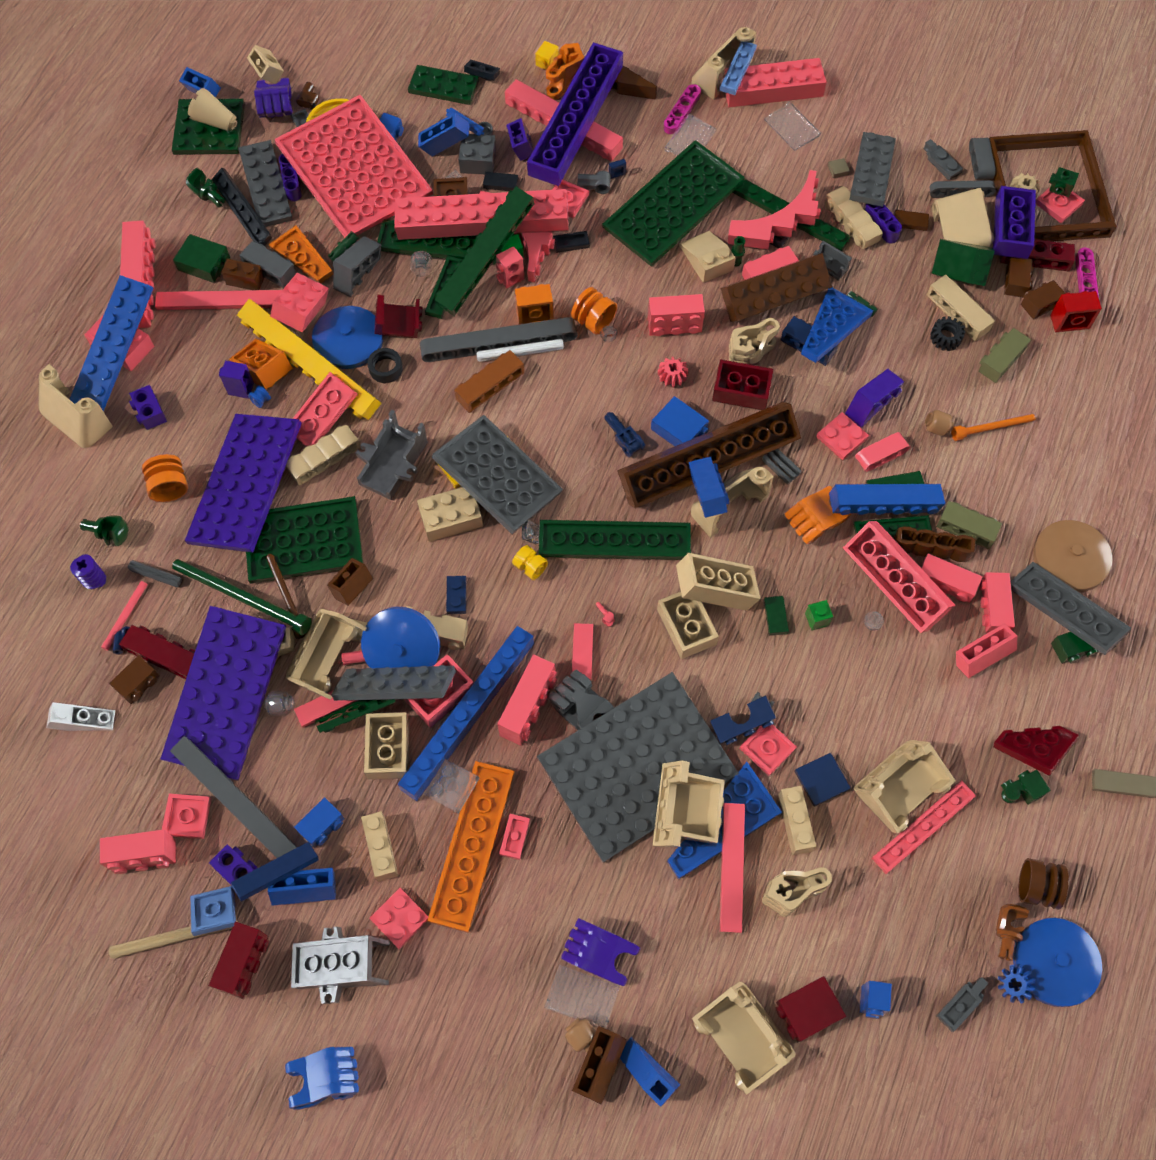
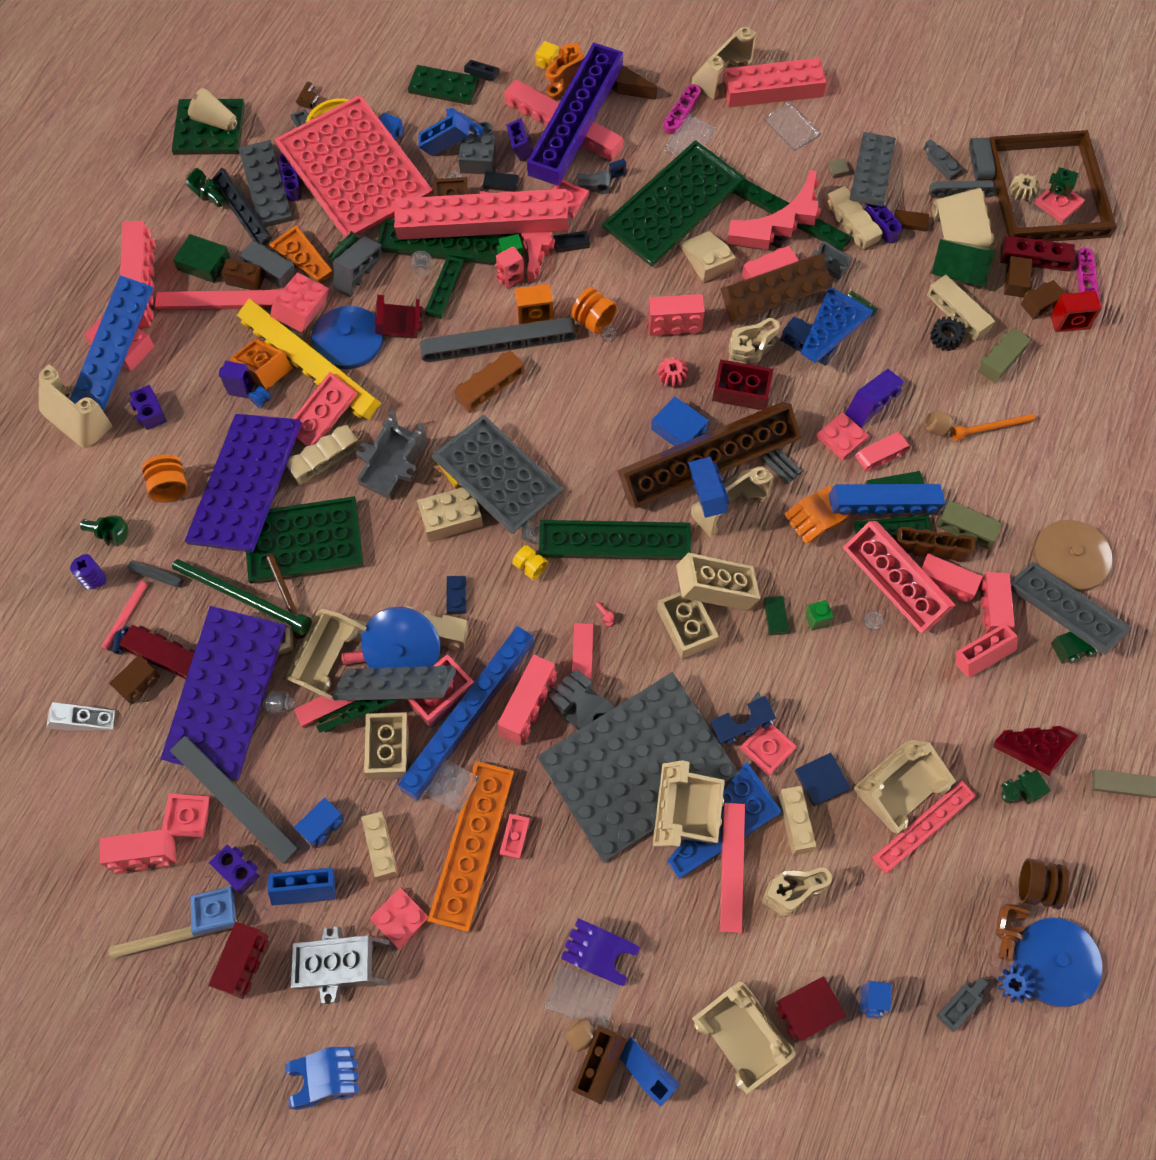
(195, 81): blue brick -> none
(265, 64): tan brick -> none
(273, 98): dark purple piece -> none
(274, 871): dark blue tile -> none
(350, 581): reddish brown brick -> none
(385, 377): black tyre -> none
(484, 251): dark green brick -> none
(519, 350): white axle -> none
(625, 437): dark blue connector -> none
(738, 68): medium blue tile -> none
(738, 250): dark green pin -> none
(1014, 222): dark purple brick -> none

